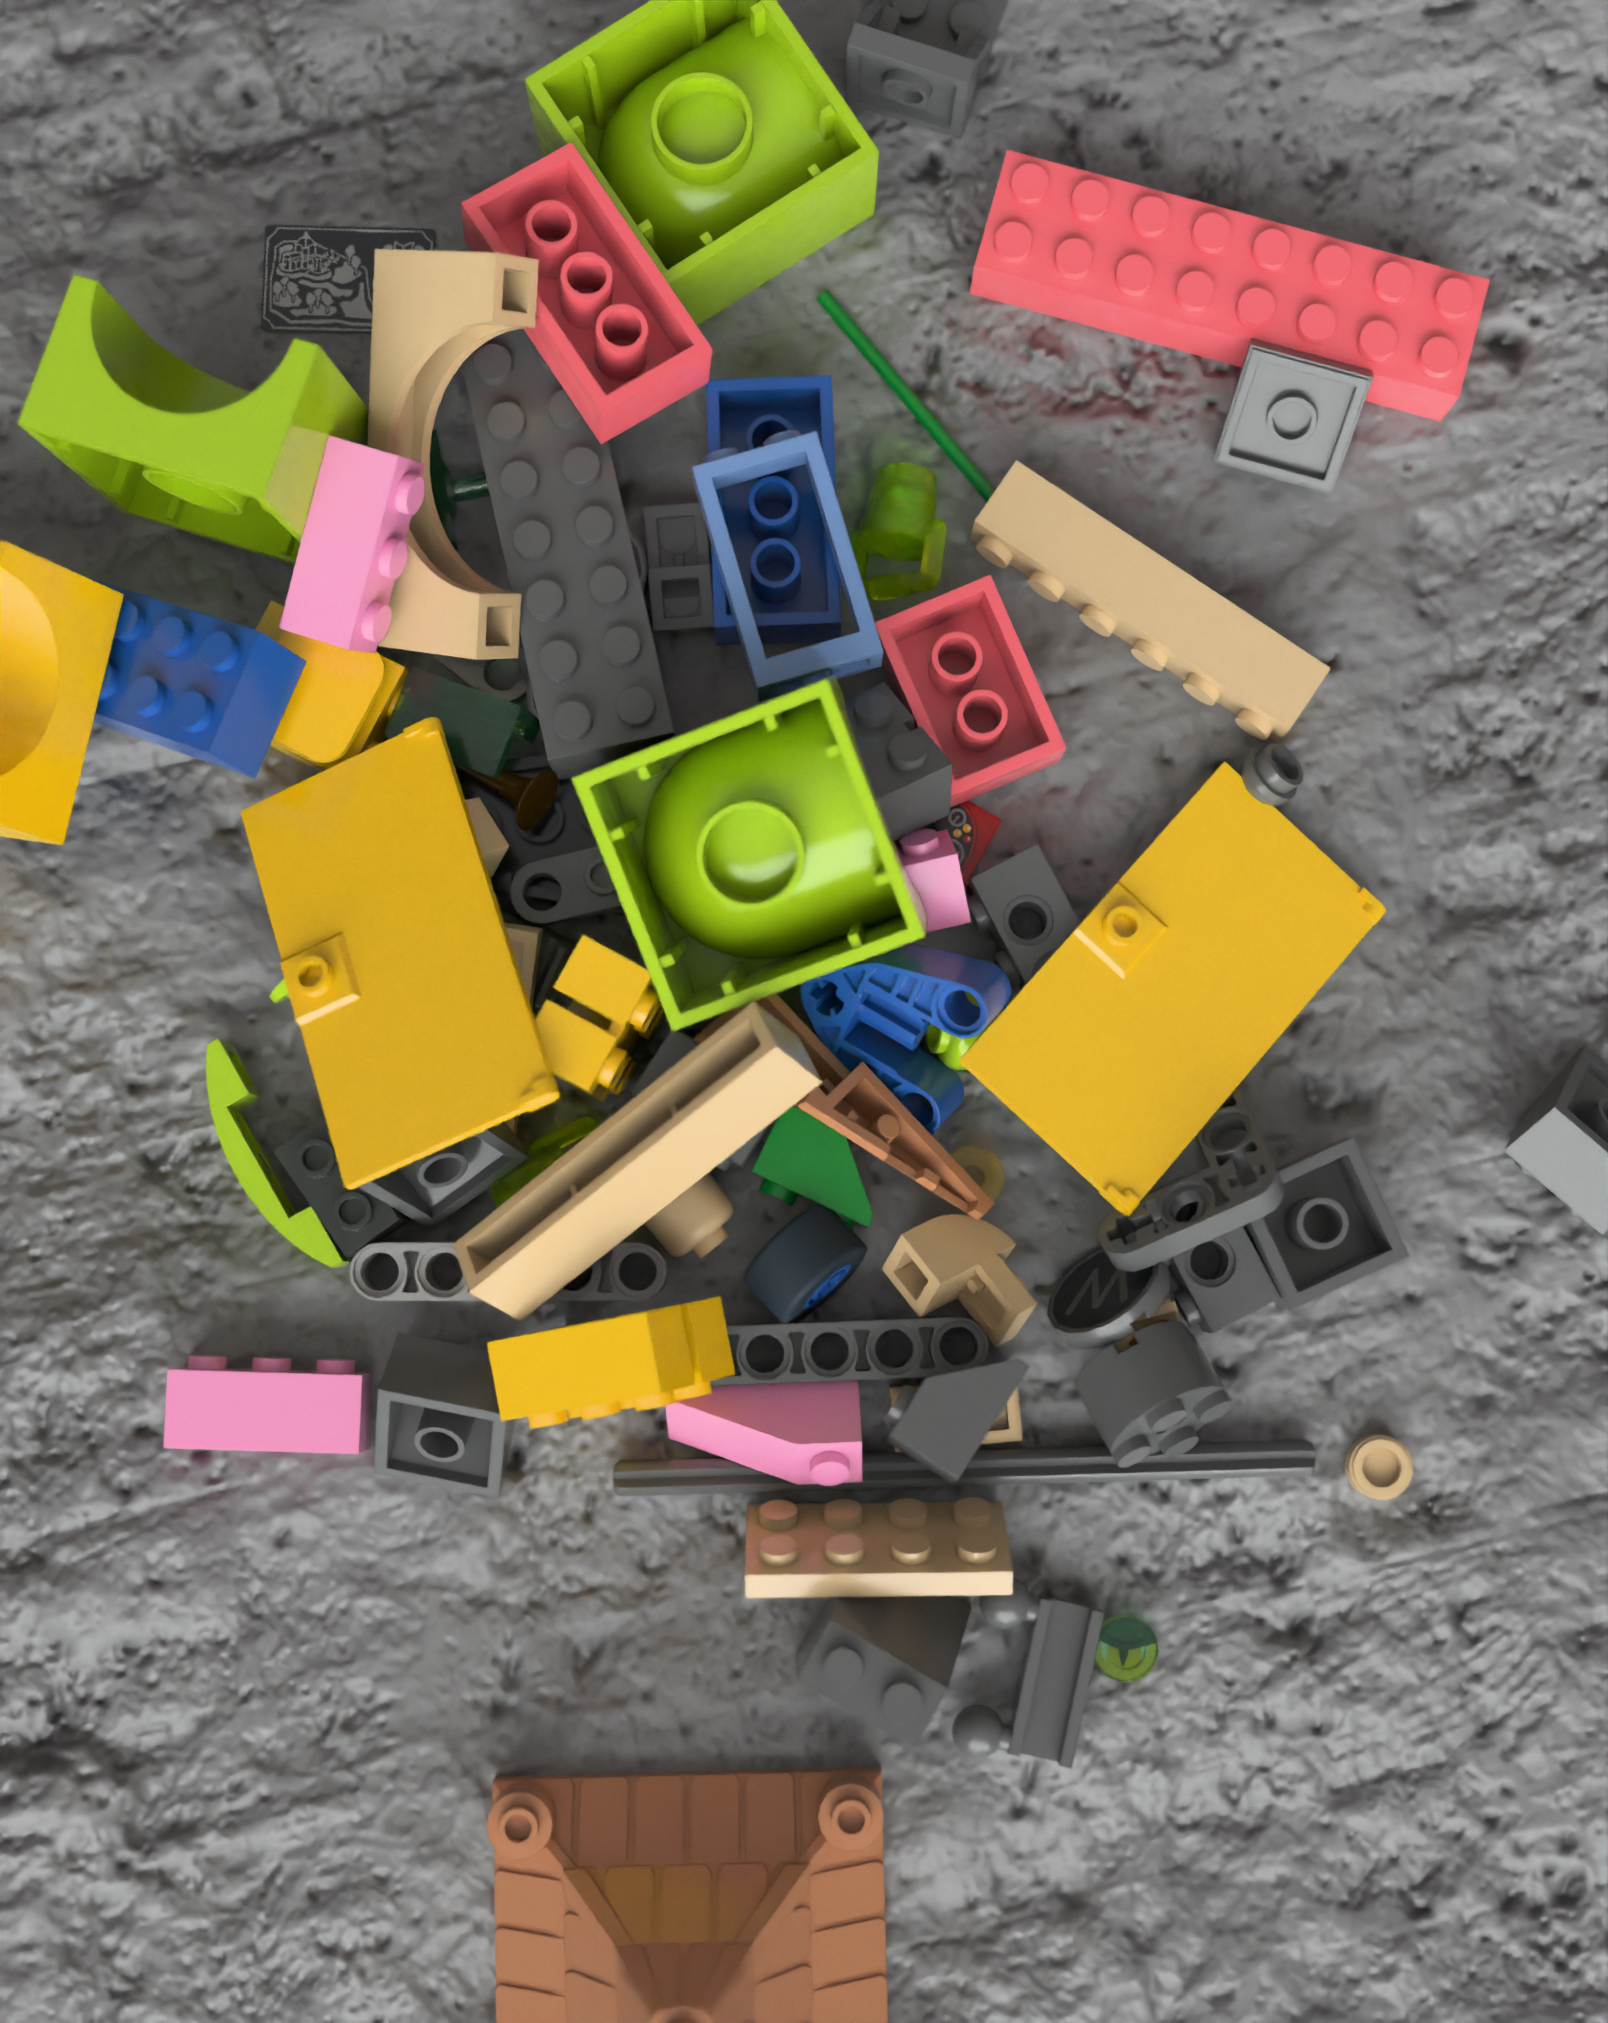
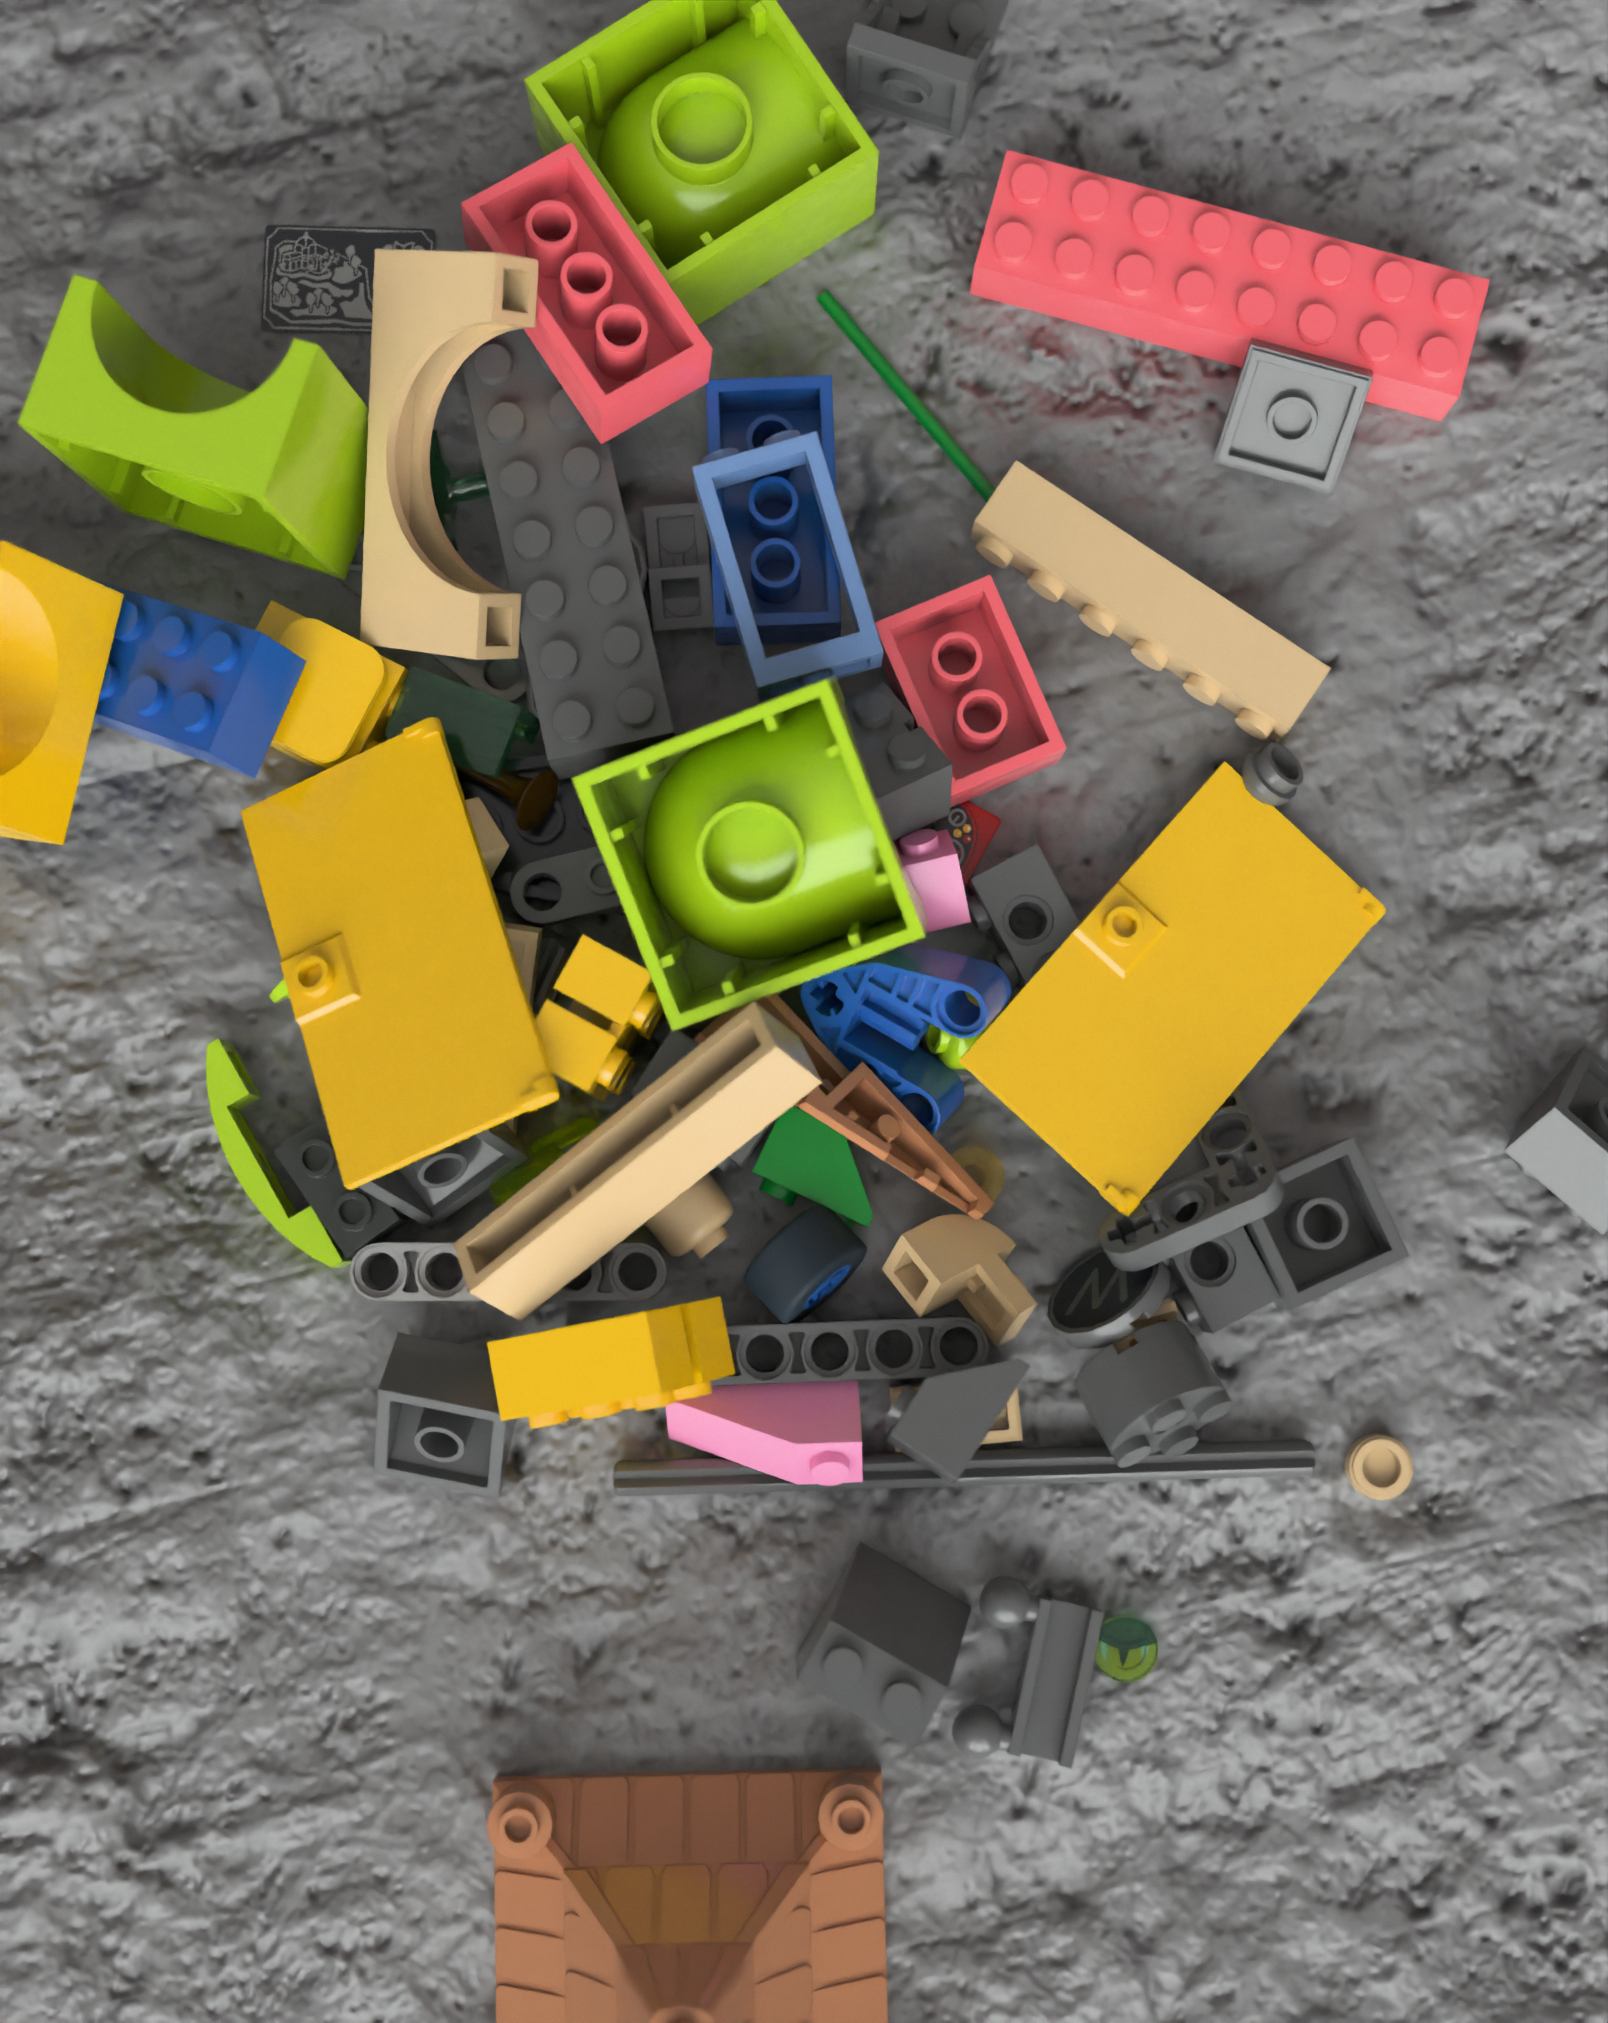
(268, 1406): bright pink brick -> none
(353, 546): bright pink brick -> none
(877, 1549): tan plate -> none
(901, 527): clear neon green piece -> none

